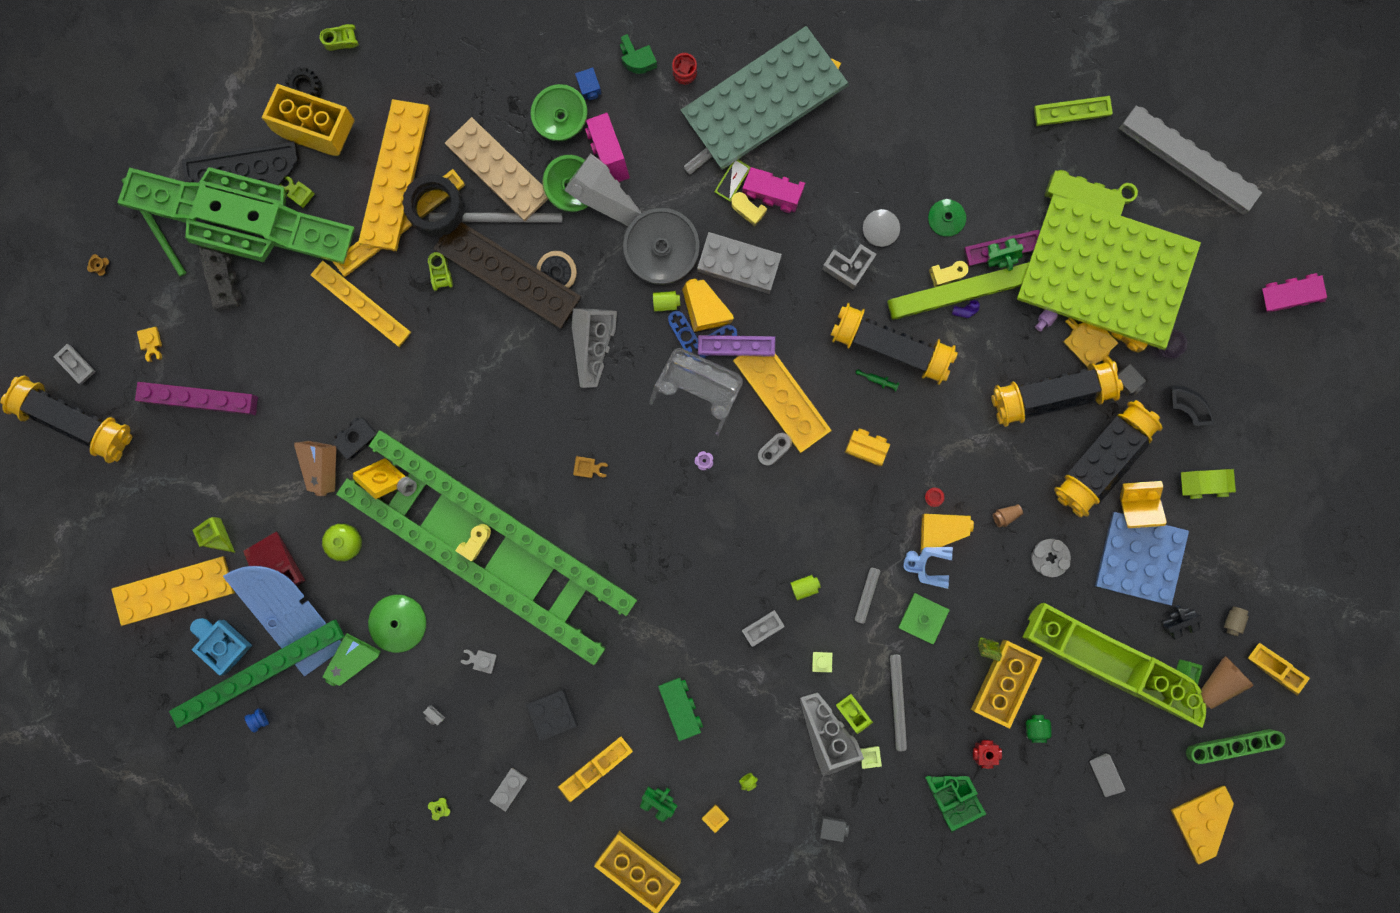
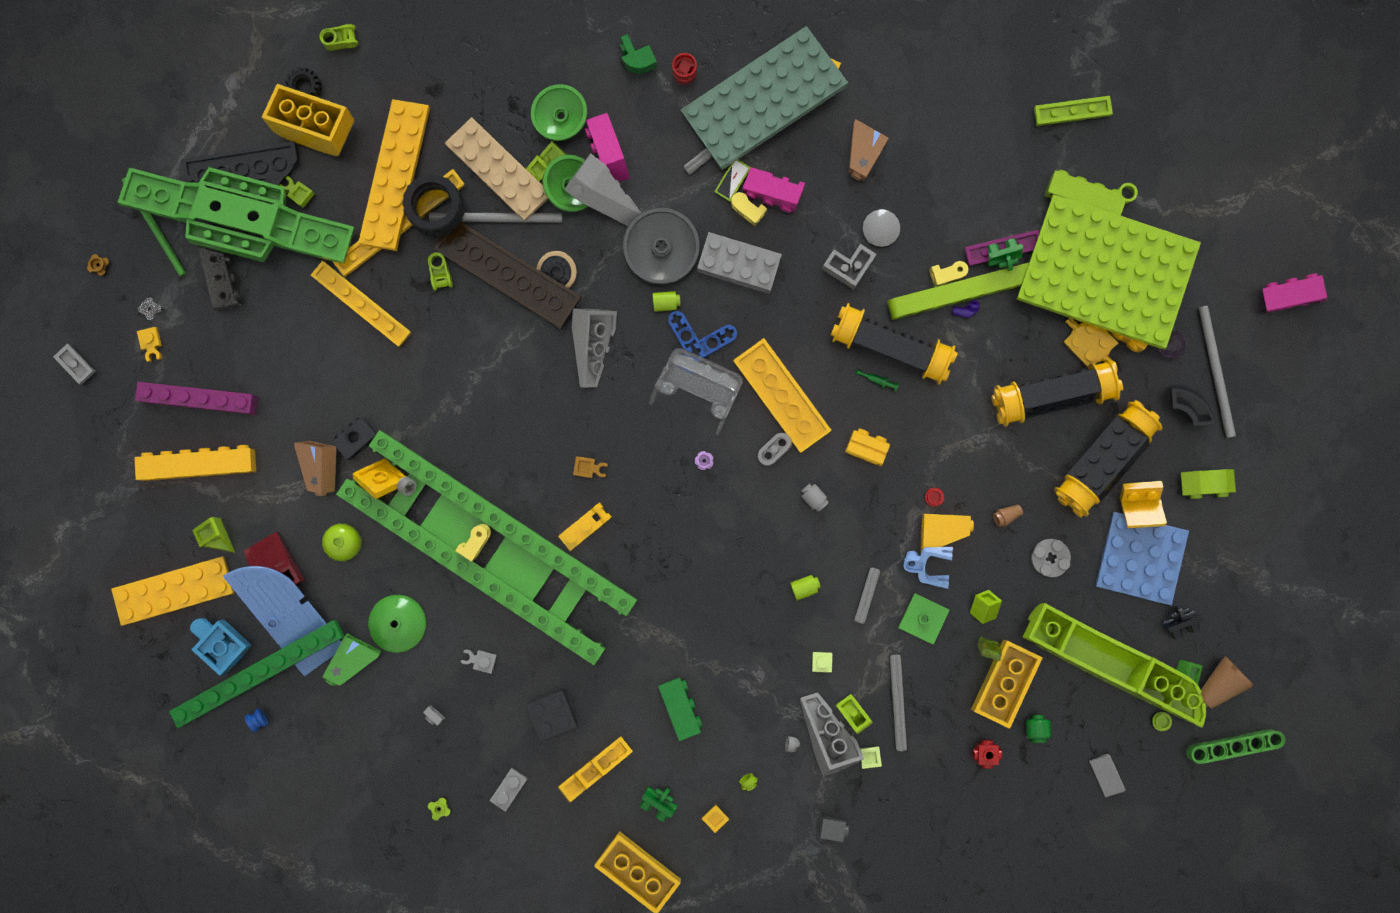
(30, 401): brick -> none
(143, 308): none -> clear plate
(195, 464): none -> yellow brick
(540, 163): none -> lime slope
(584, 527): none -> yellow plate
(588, 84): blue brick -> none
(704, 306): yellow slope -> none
(736, 345): medium lavender tile -> none
(763, 628): light grey plate -> none
(791, 744): none -> light grey hinge
(814, 497): none -> light grey brick
(864, 150): none -> medium nougat slope
(943, 226): green dish -> none
(956, 800): green slope -> none
(985, 606): none -> lime panel
(1046, 319): lavender cylinder -> none
(1131, 380): dark grey brick -> none
(1162, 721): none -> lime plate
(1190, 160): light grey brick -> none
(1204, 822): yellow plate -> none
(1217, 372): none -> light grey piece
(1236, 621): dark tan brick -> none
(1278, 669): yellow slope -> none

